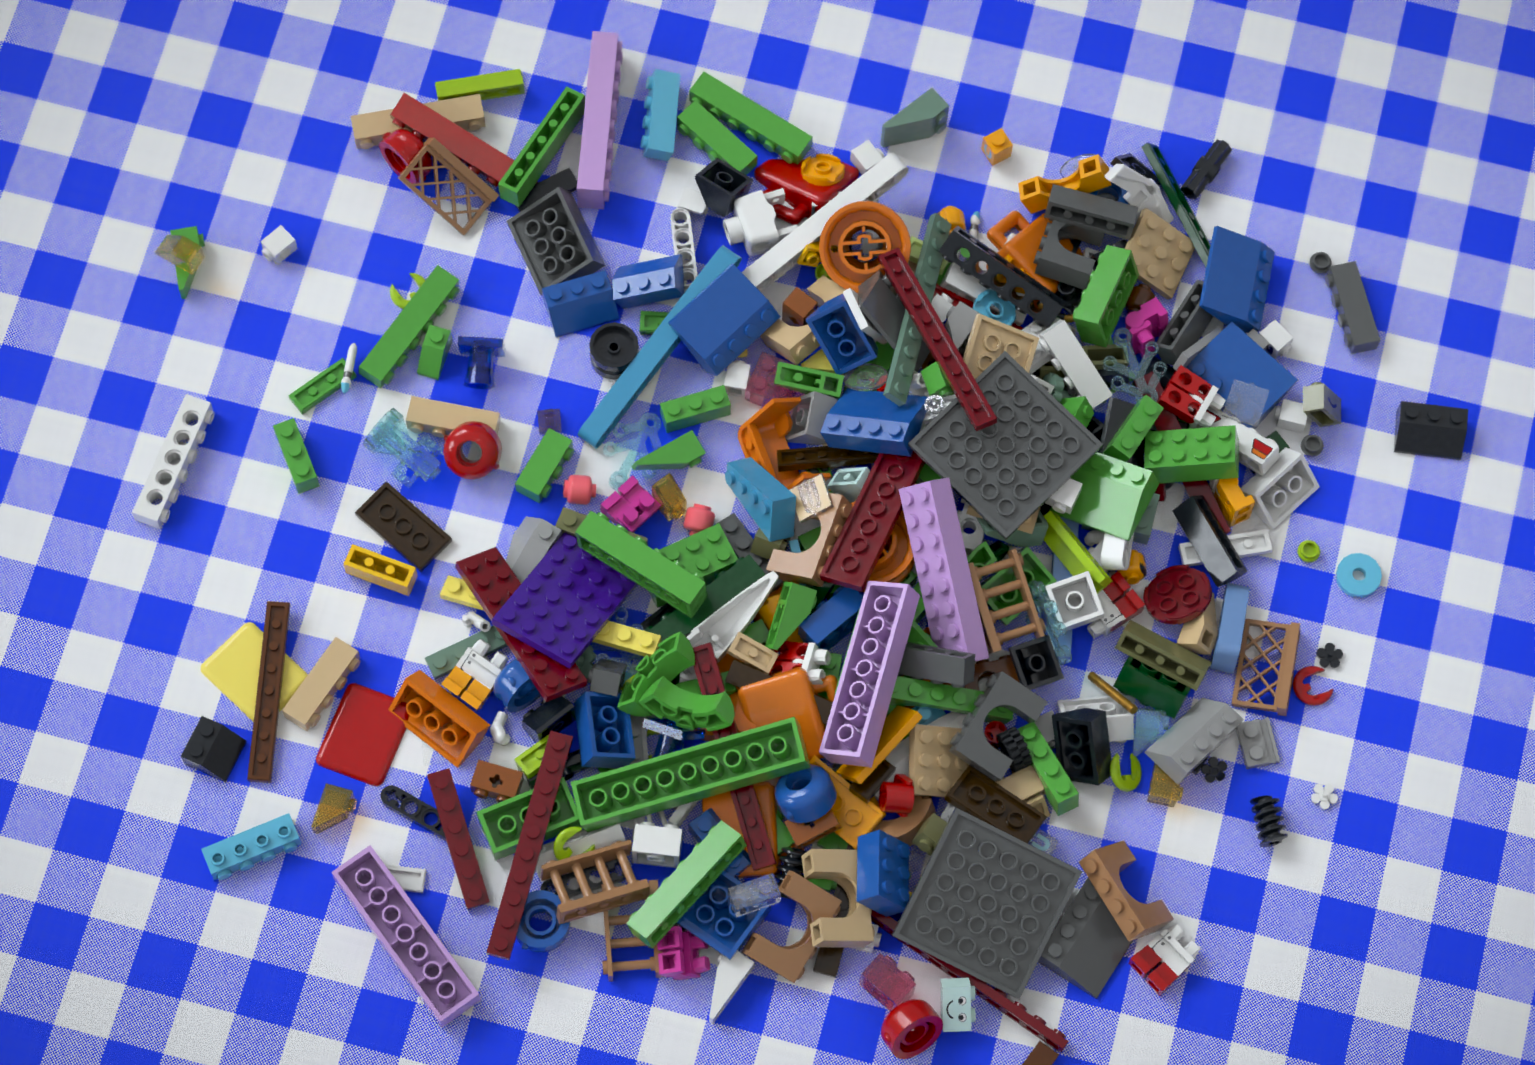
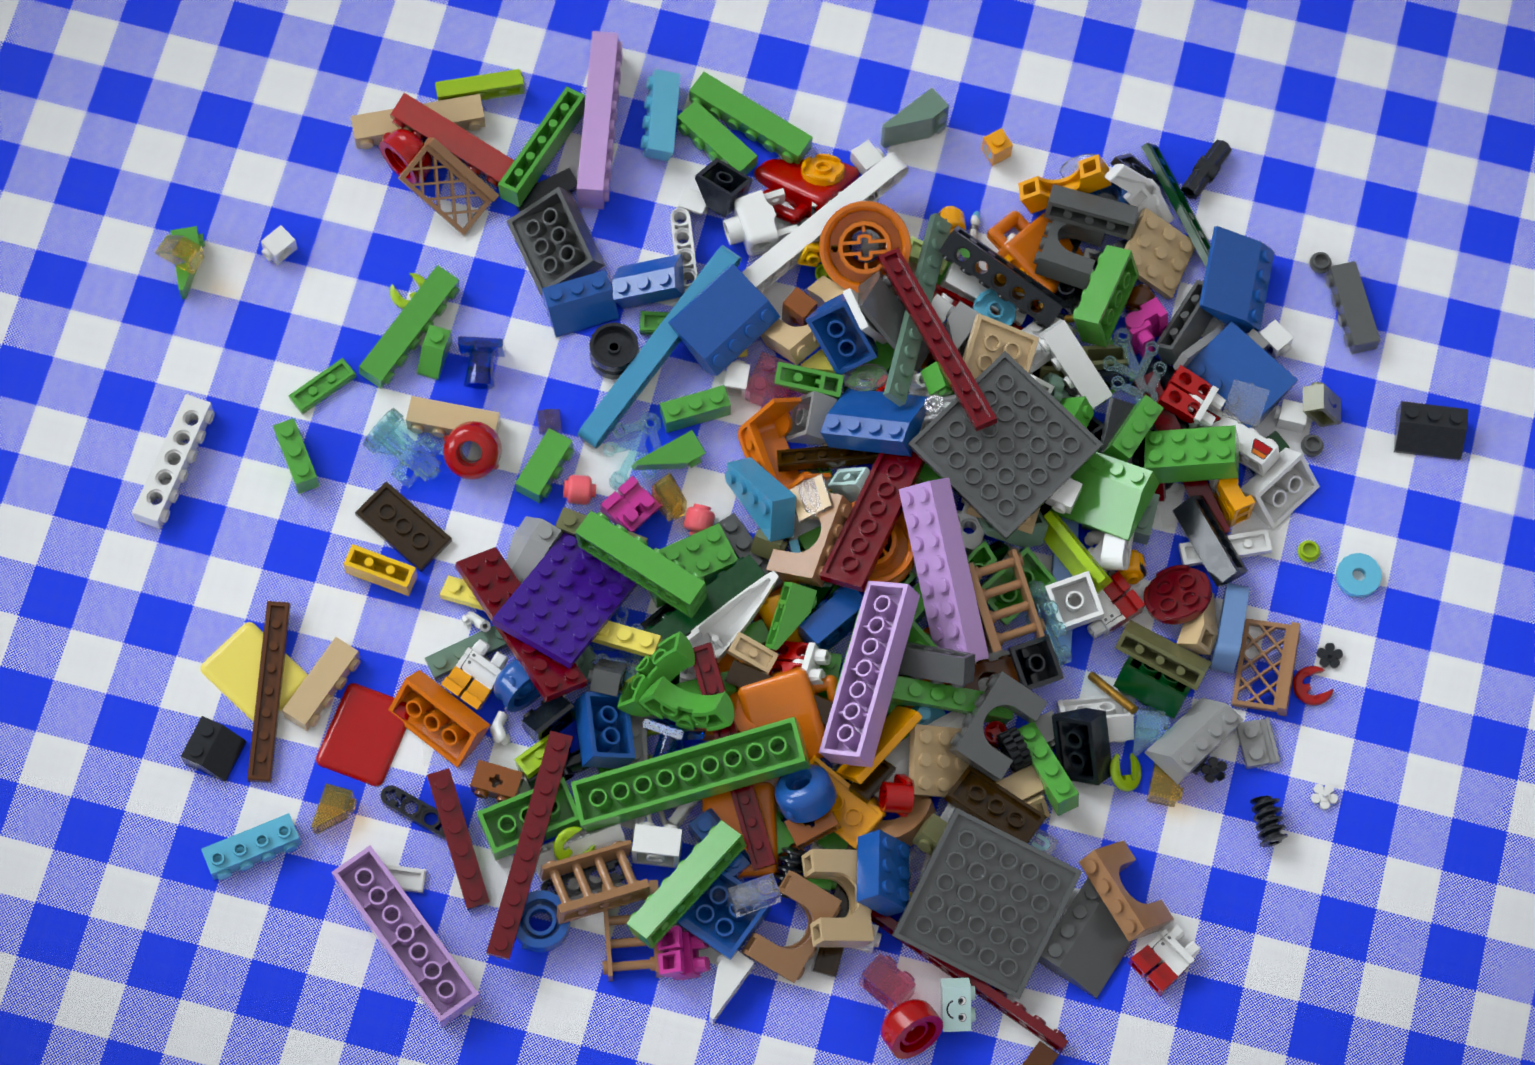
(349, 366): white piece -> none

